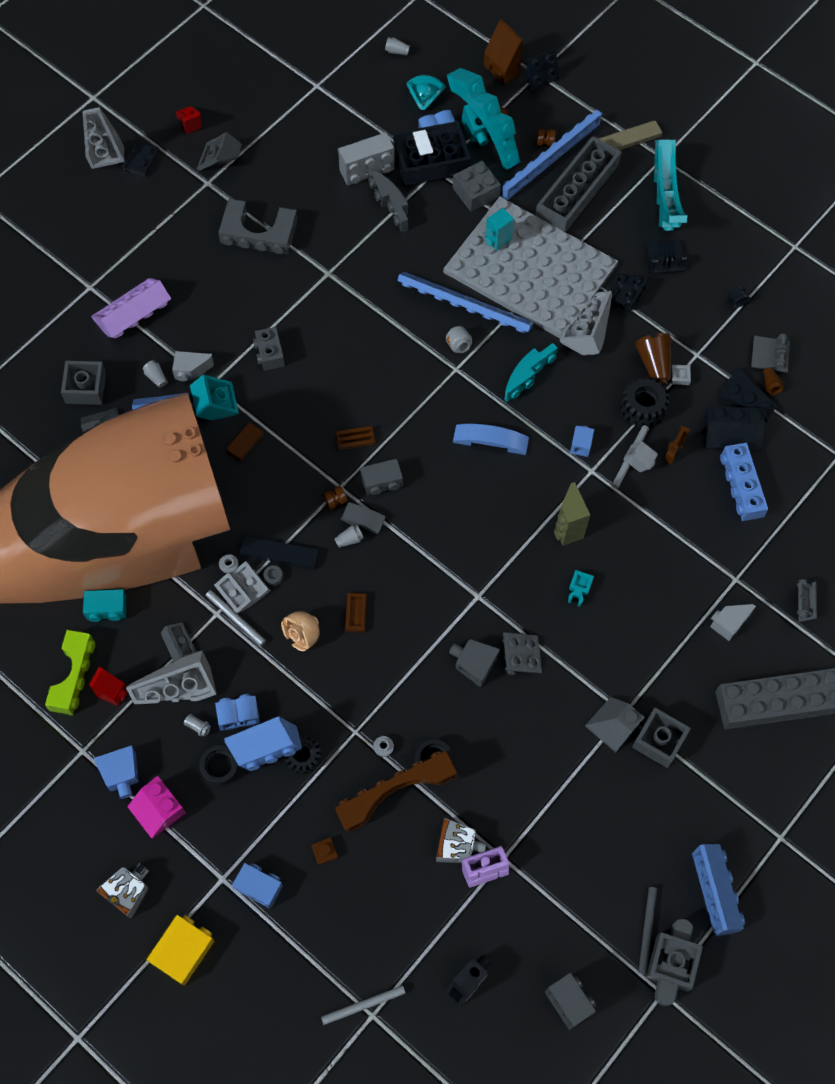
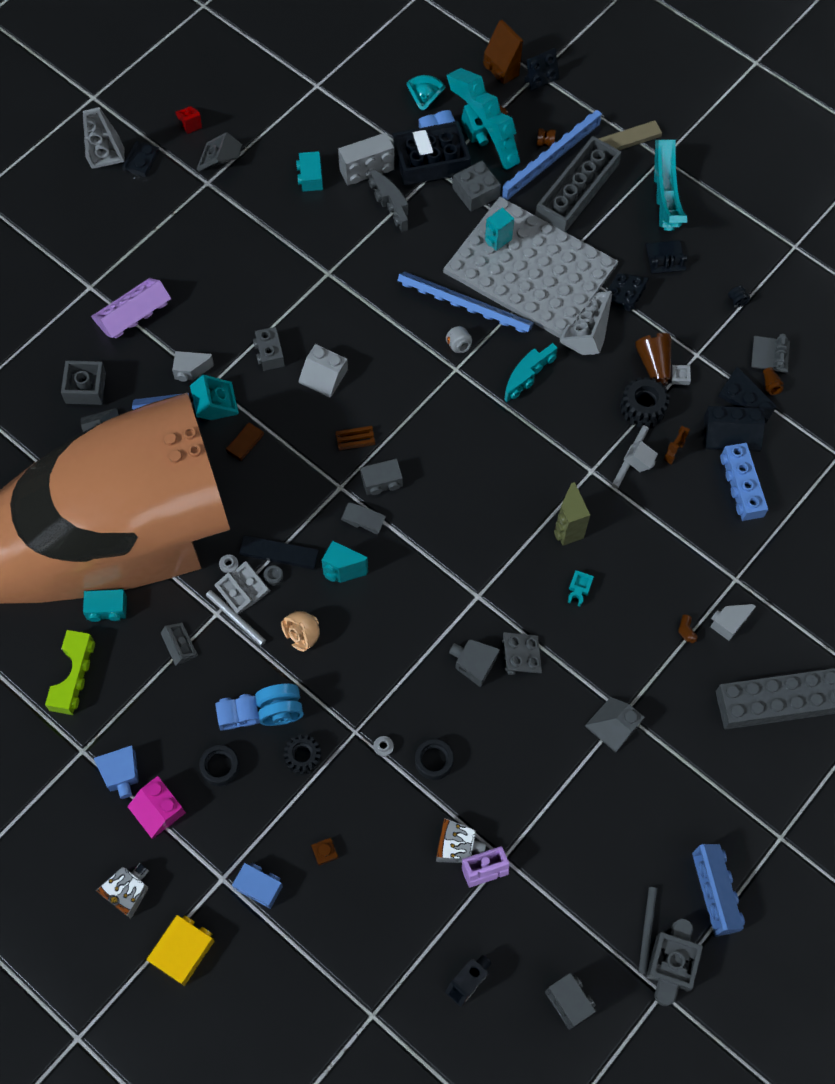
(108, 687): red slope -> none
(154, 373): light grey cone -> none
(178, 681): light grey wedge -> none
(196, 724): light grey pin -> none
(264, 743): medium blue slope -> none
(275, 240): dark grey arch -> none
(279, 704): none -> dark azure wheel
(310, 170): none -> teal brick
(323, 370): none -> light grey slope
(335, 497): reddish brown wheel -> none
(343, 563): none -> teal slope
(349, 536): light grey cone -> none
(356, 612): reddish brown tile -> none
(357, 811): reddish brown arch -> none
(362, 1005): light grey bar -> none
(395, 46): light grey cone -> none
(492, 436): medium blue slope -> none
(582, 441): medium blue brick -> none
(661, 737): dark grey brick -> none
(686, 631): none -> reddish brown arm
(807, 600): dark grey hinge -> none

